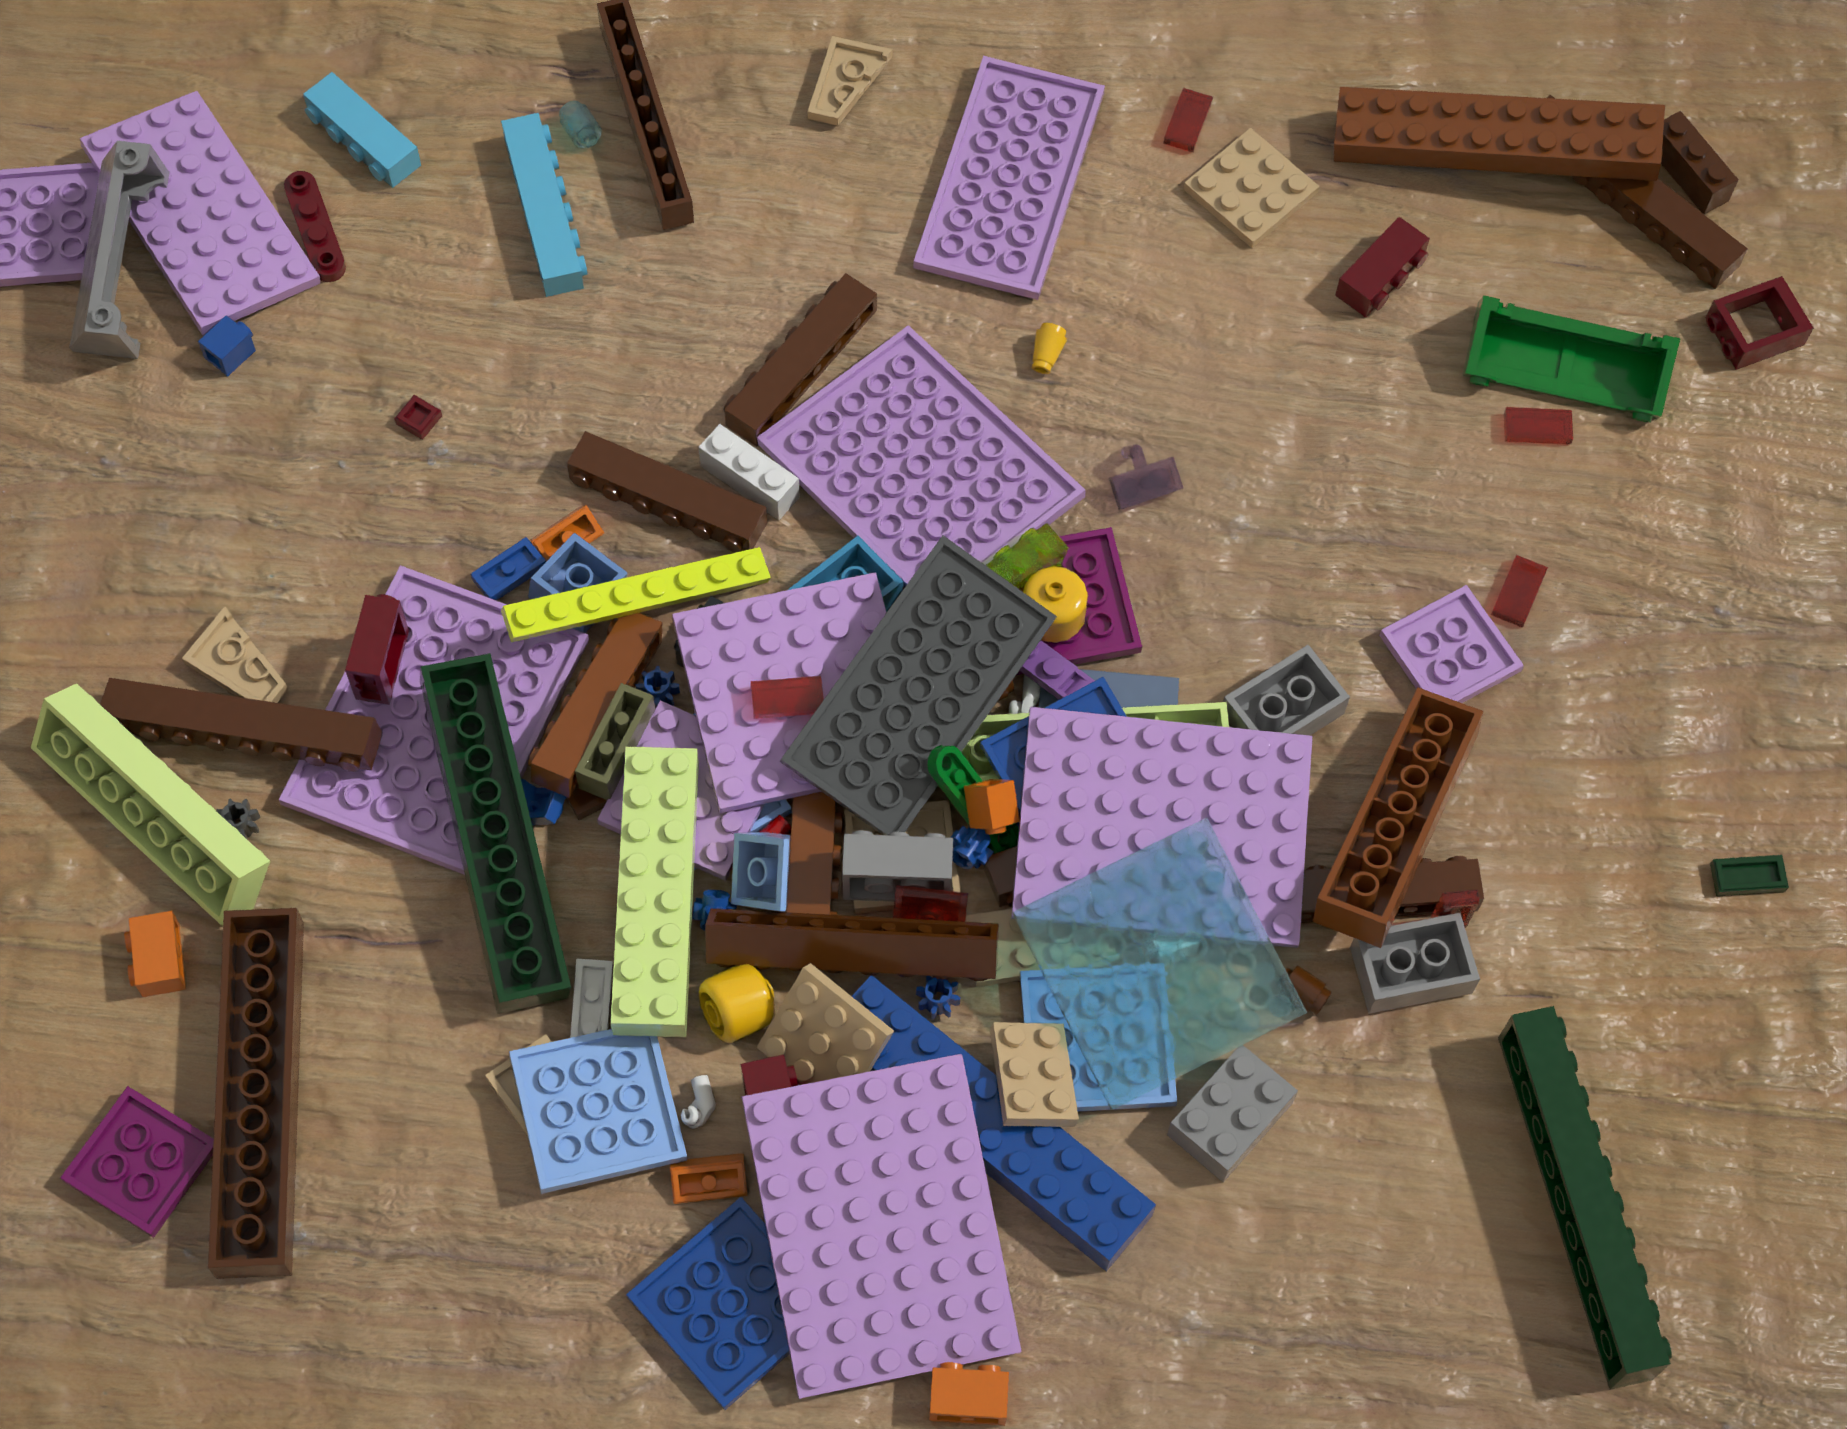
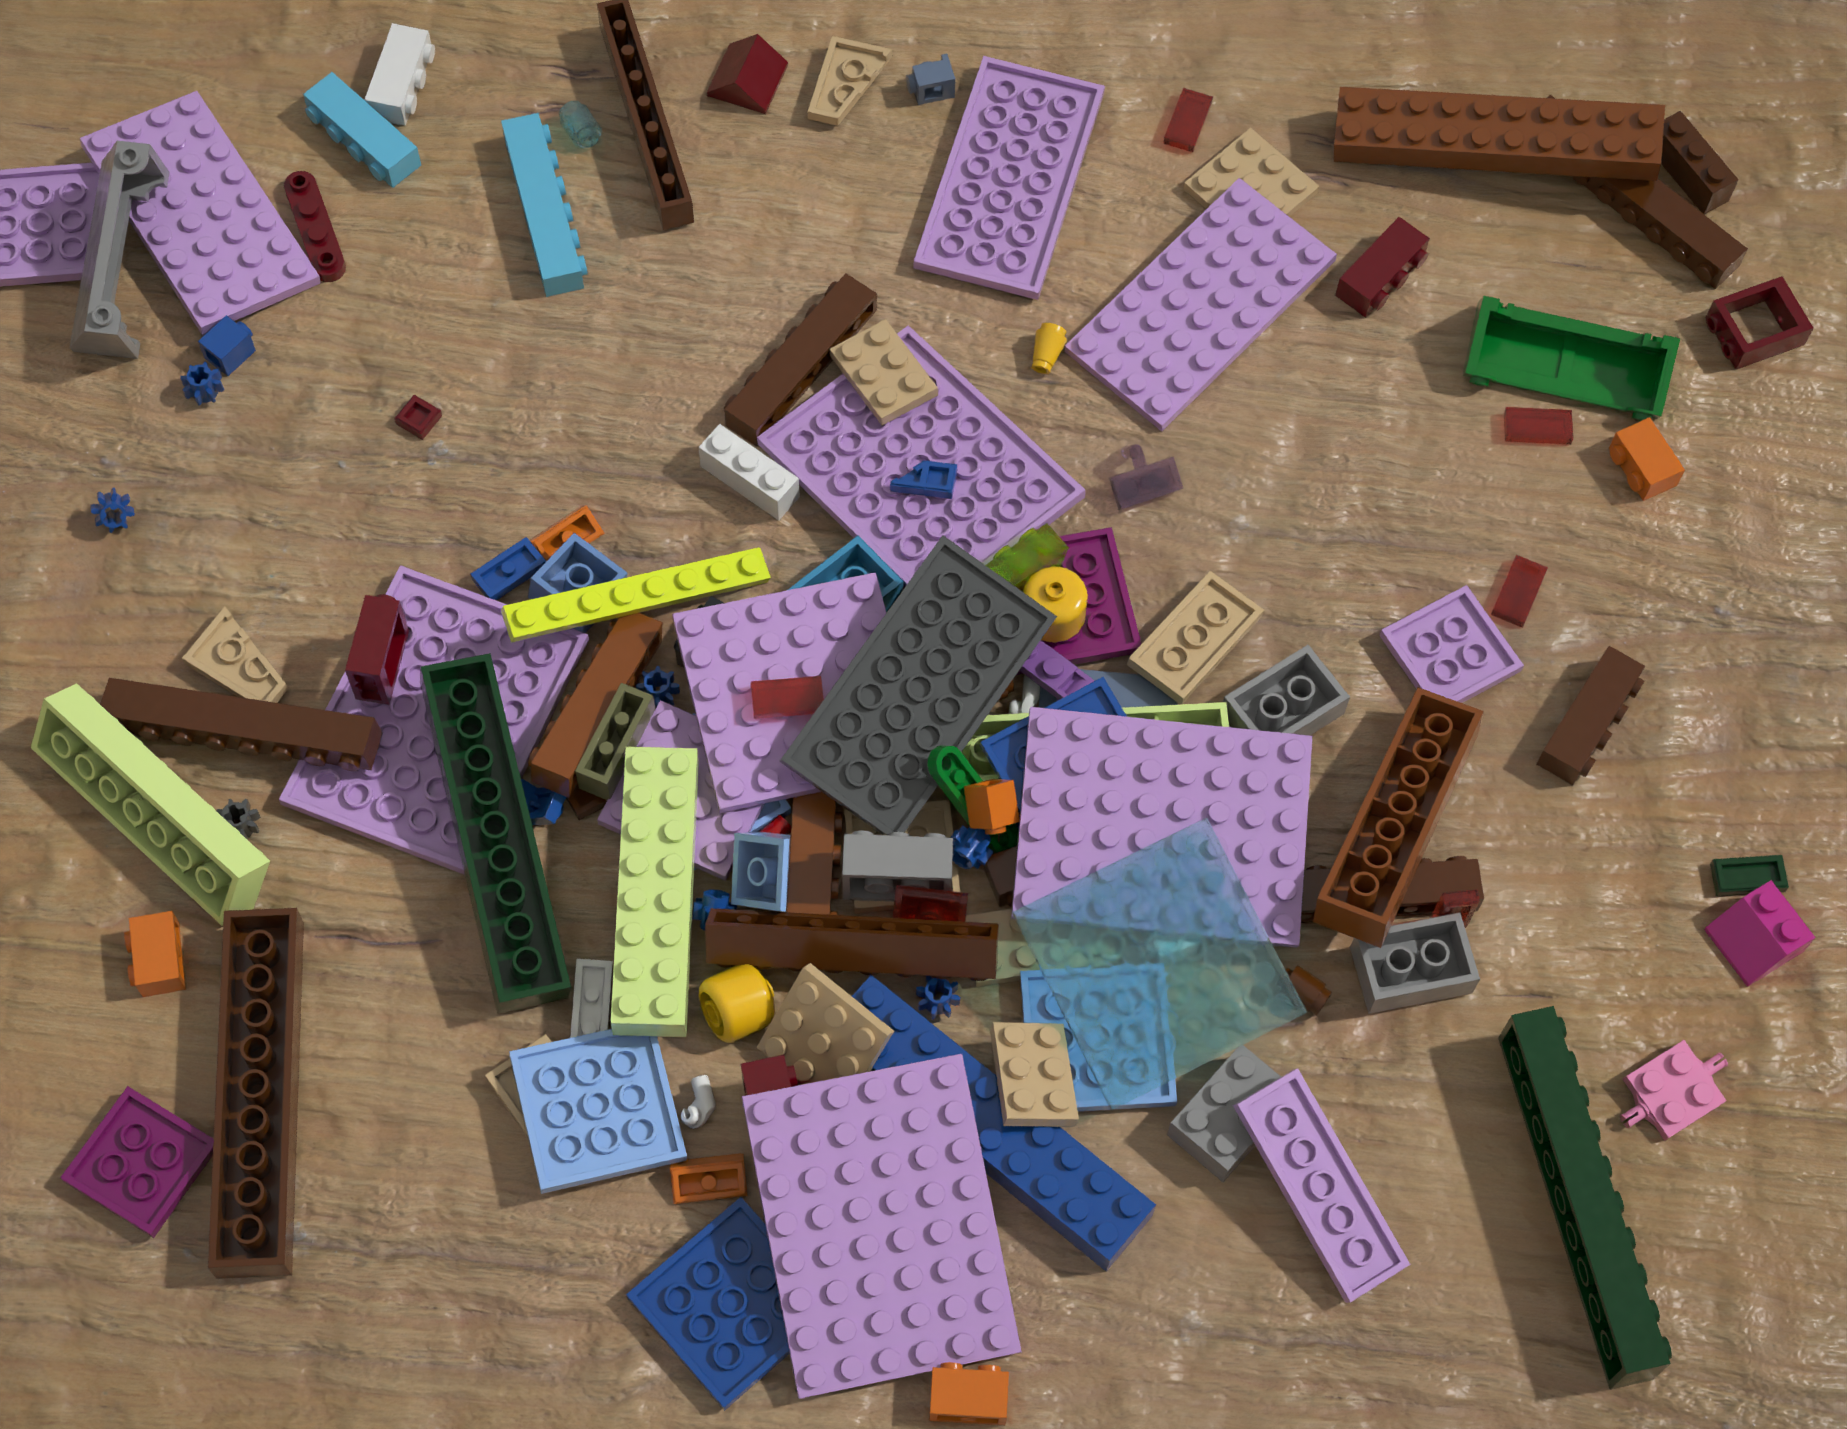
(111, 518): none -> blue gear
(202, 383): none -> blue gear
(400, 73): none -> white brick
(666, 493): reddish brown brick -> none
(748, 74): none -> dark red slope
(883, 372): none -> tan plate
(928, 479): none -> blue tile
(932, 81): none -> sand blue brick
(1195, 637): none -> tan plate
(1200, 304): none -> lavender plate
(1321, 1185): none -> lavender plate
(1590, 716): none -> reddish brown brick
(1646, 459): none -> orange brick
(1674, 1090): none -> bright pink plate
(1760, 933): none -> dark pink slope

